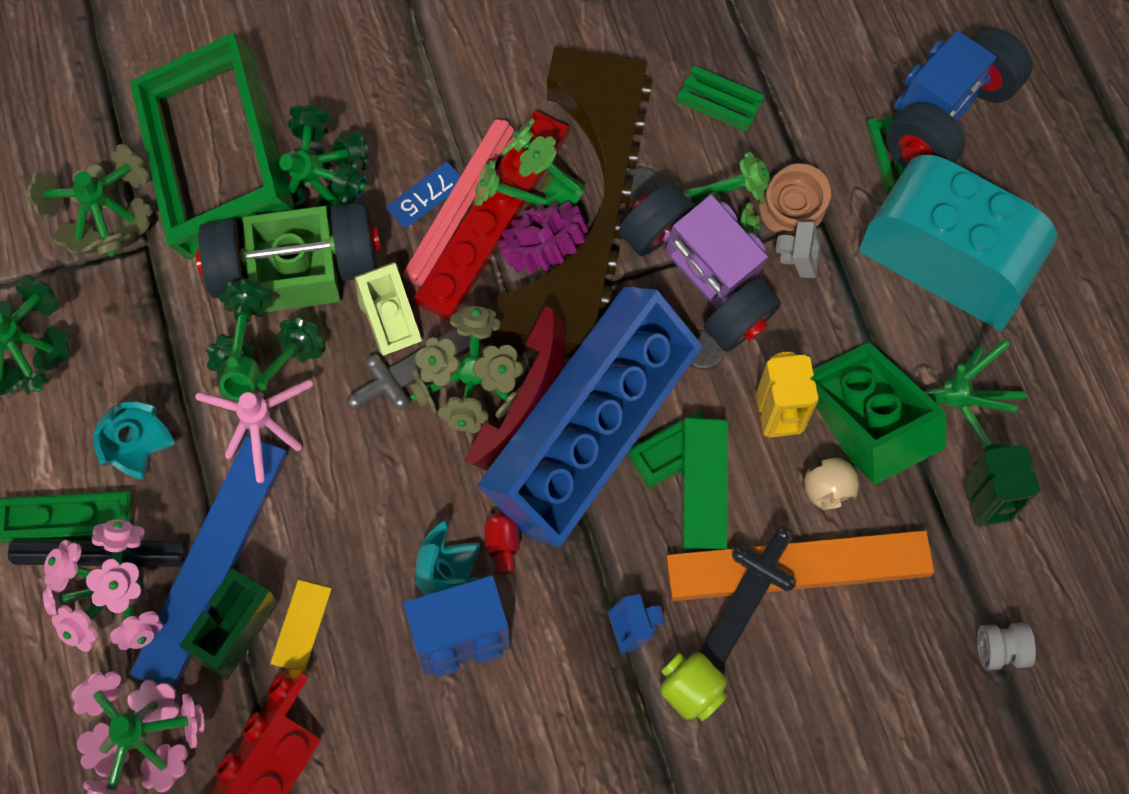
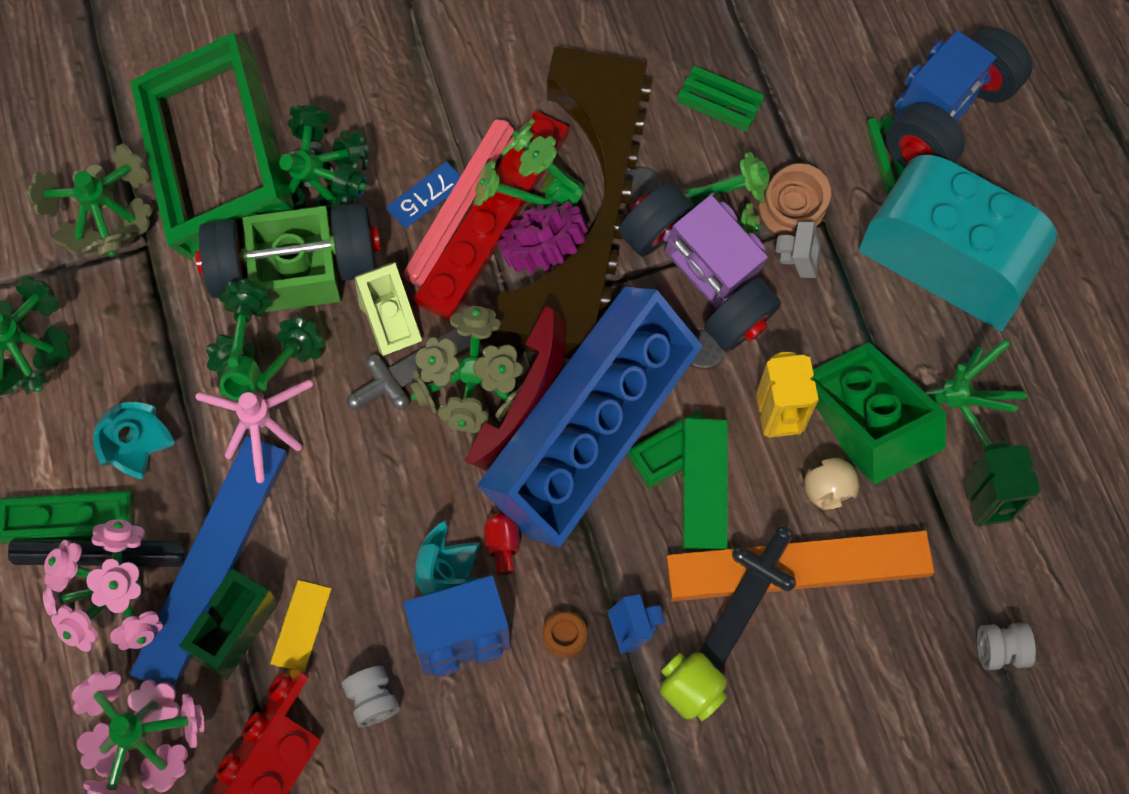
(372, 700): none -> light grey wheel
(564, 635): none -> dark orange tile

